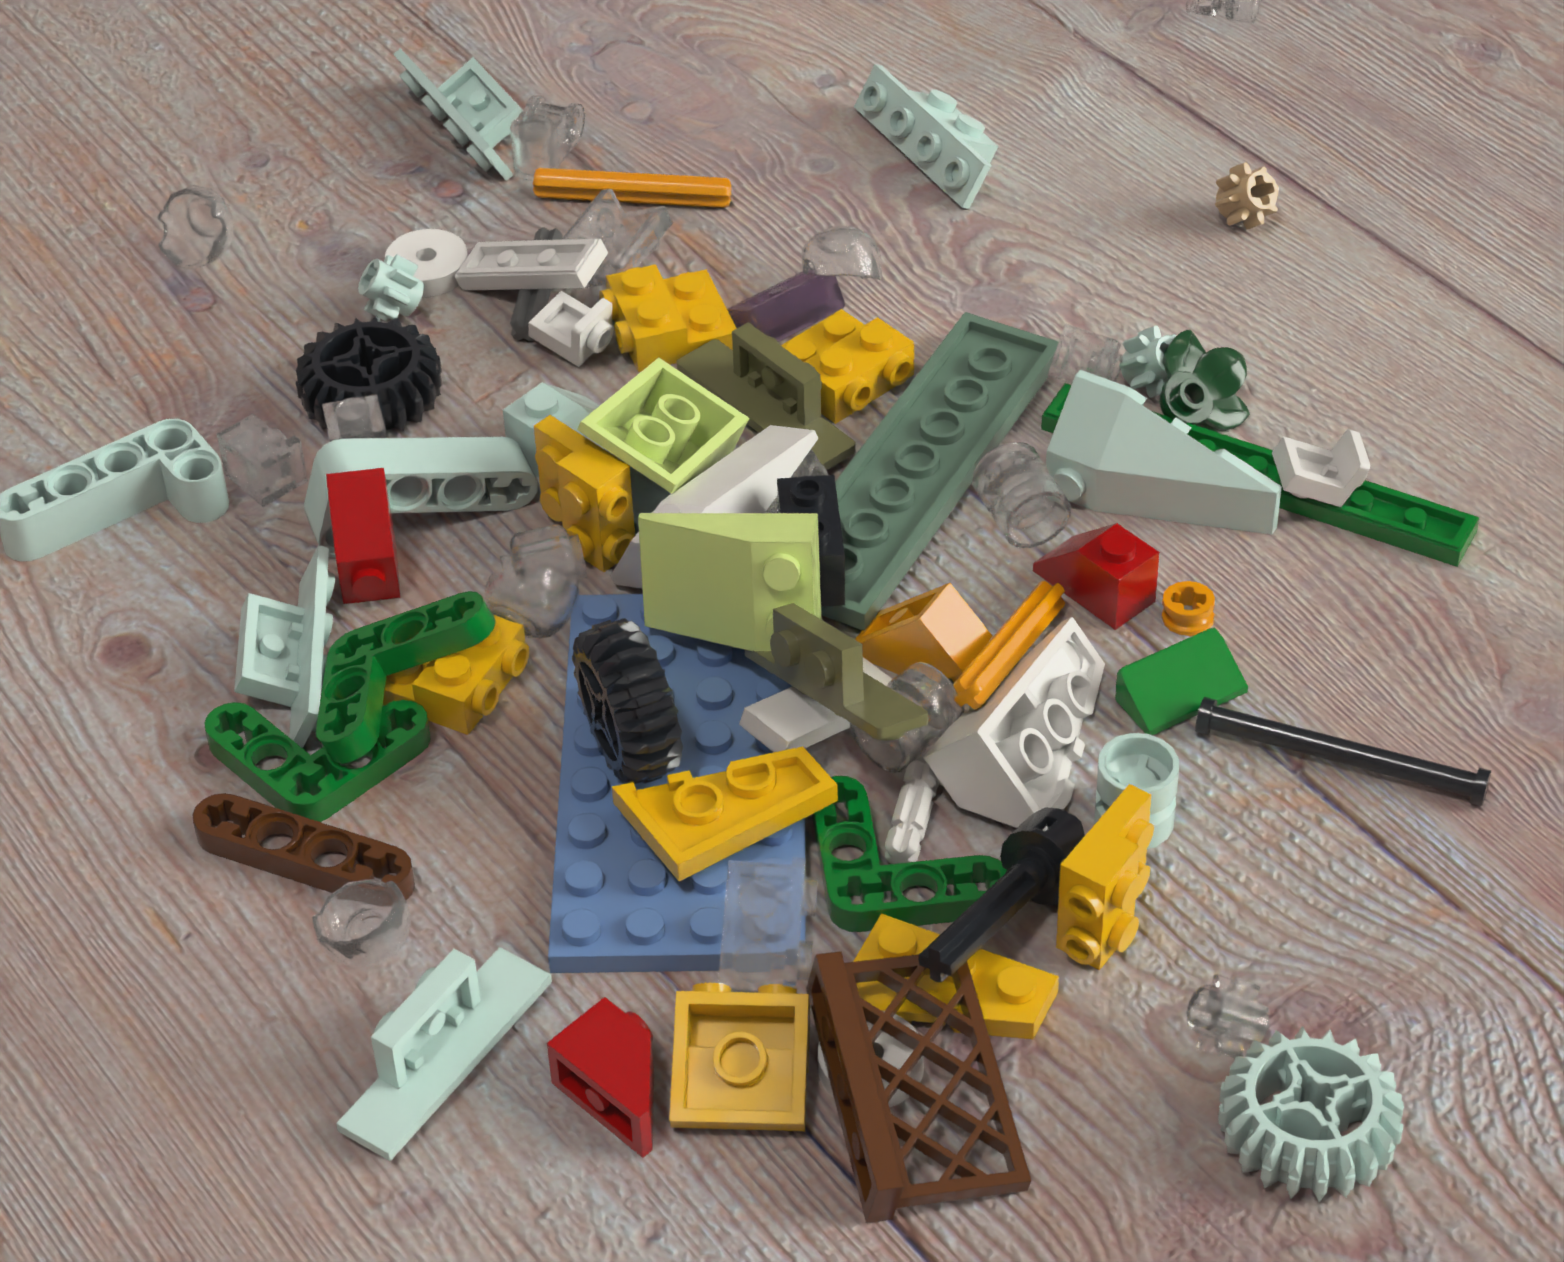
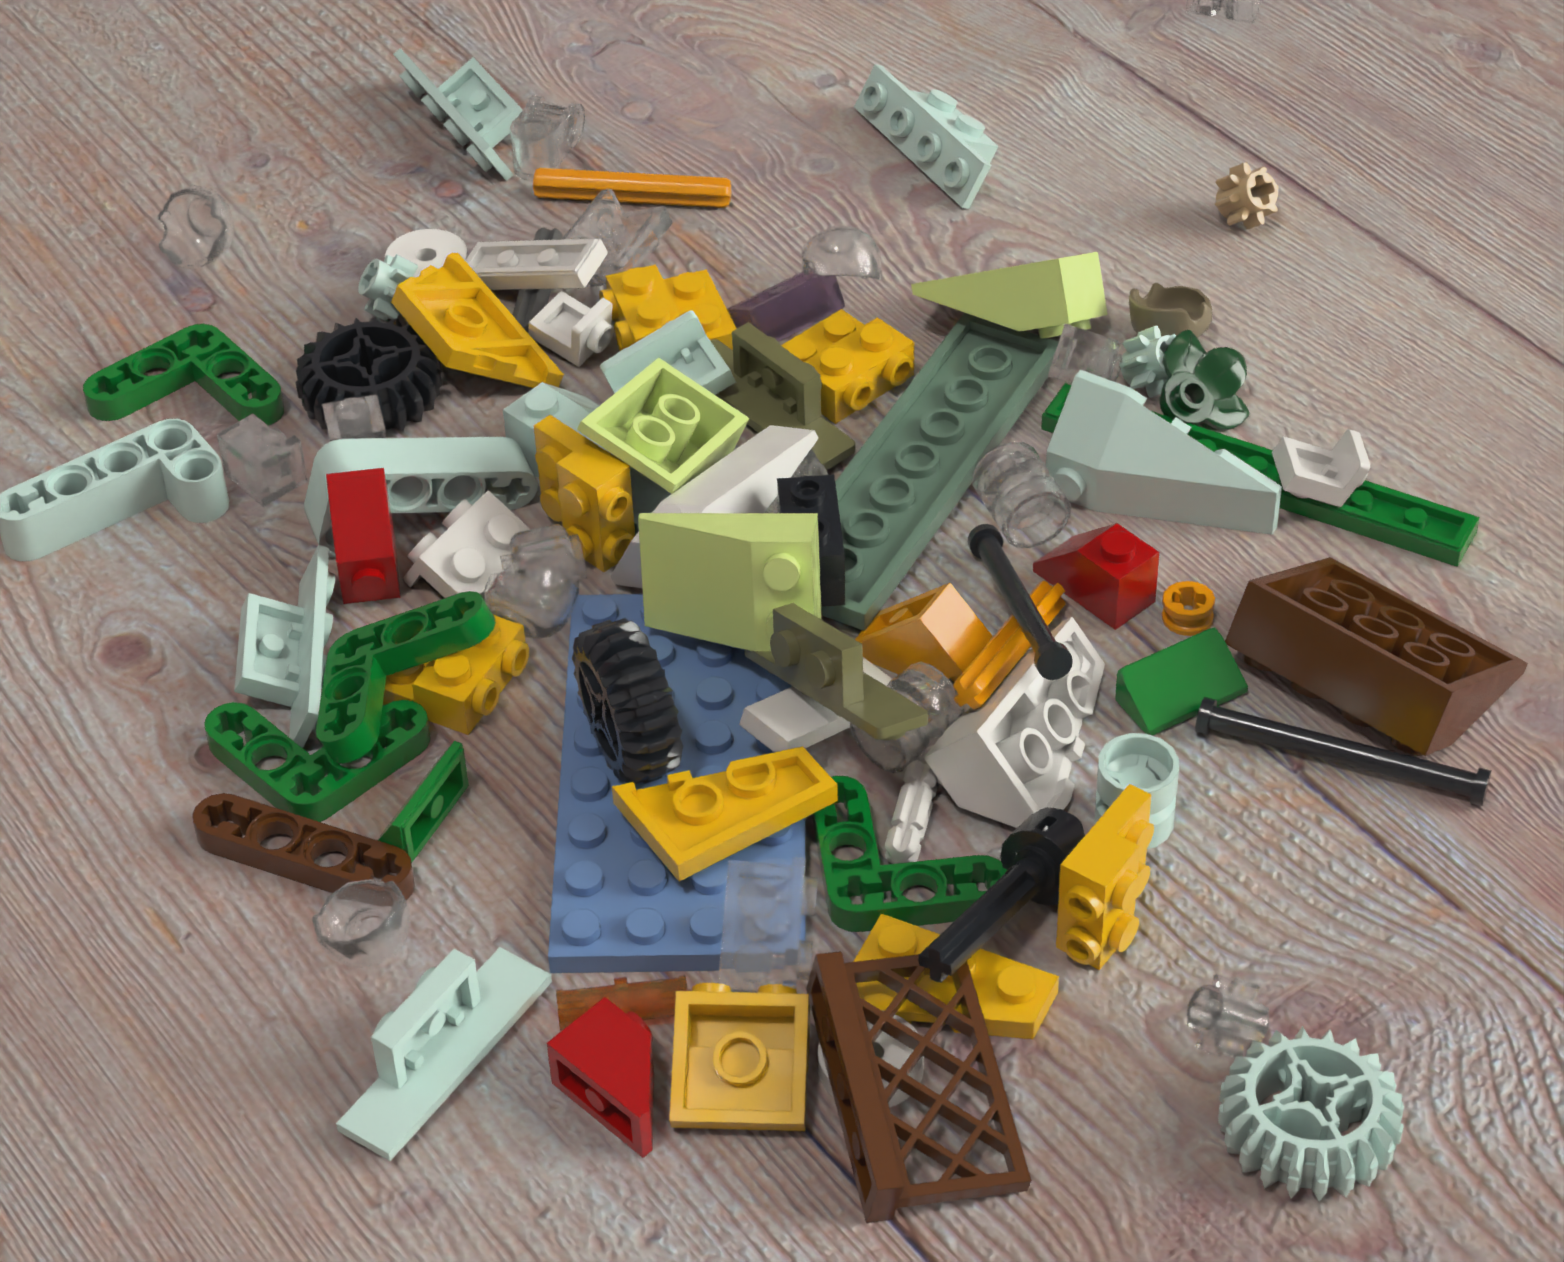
(189, 355): none -> green beam
(429, 803): none -> green slope
(468, 548): none -> white bracket
(471, 326): none -> yellow wing
(646, 998): none -> clear orange pin
(679, 344): none -> light aqua bracket
(1027, 295): none -> yellowish green slope
(1051, 657): none -> black bar
(1171, 310): none -> dark tan hair
(1371, 653): none -> reddish brown slope

